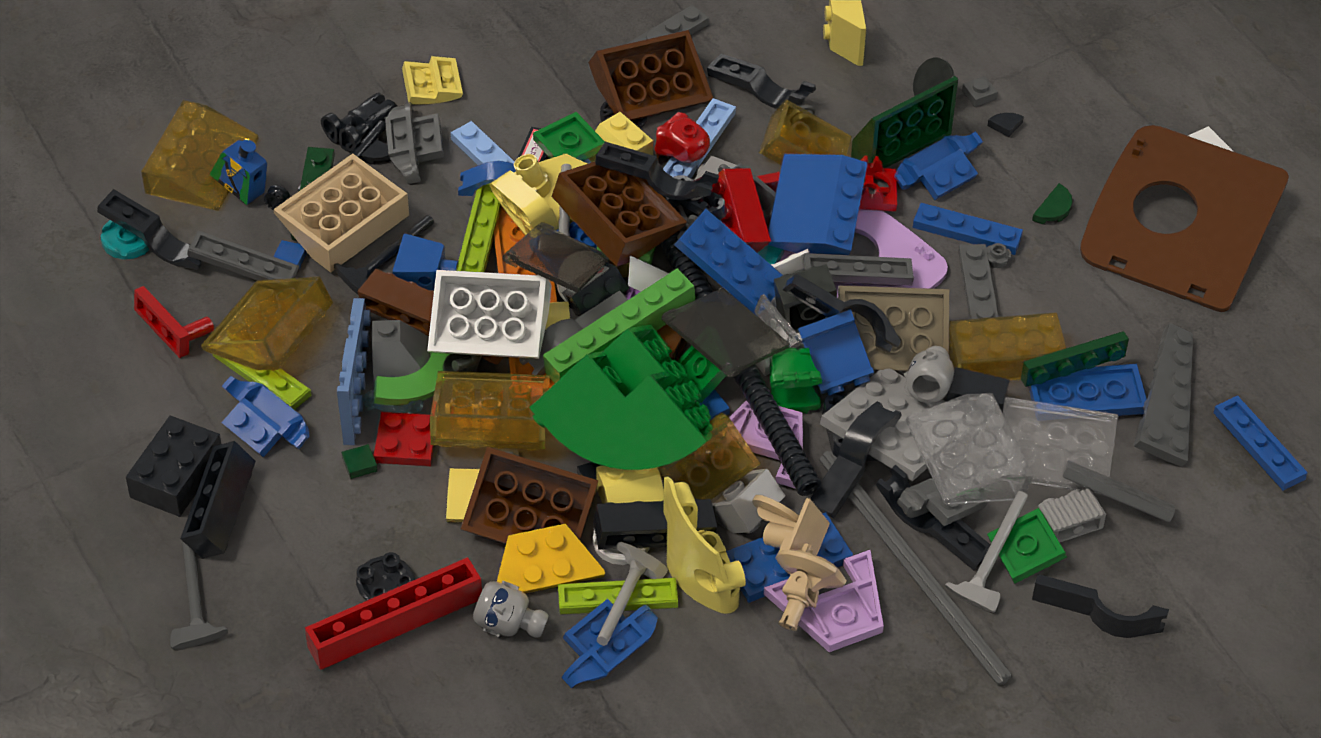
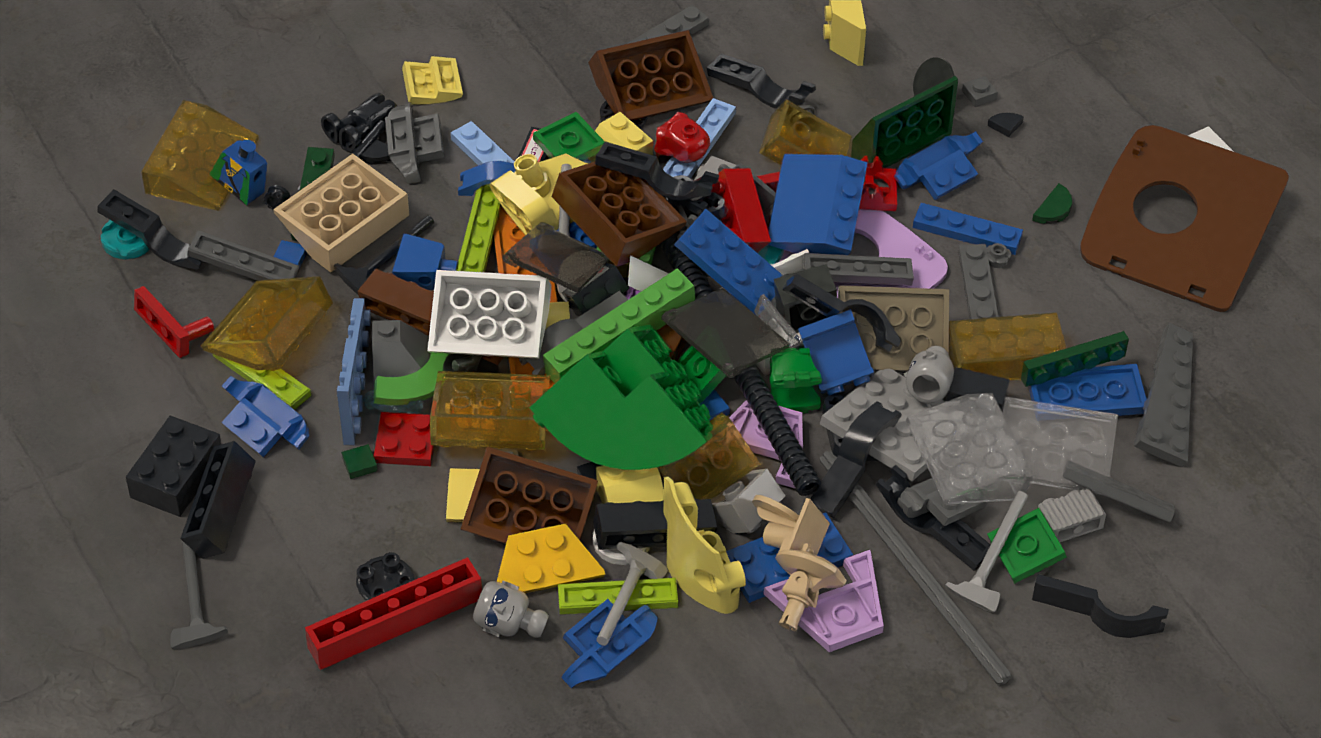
(1260, 443): blue plate -> none

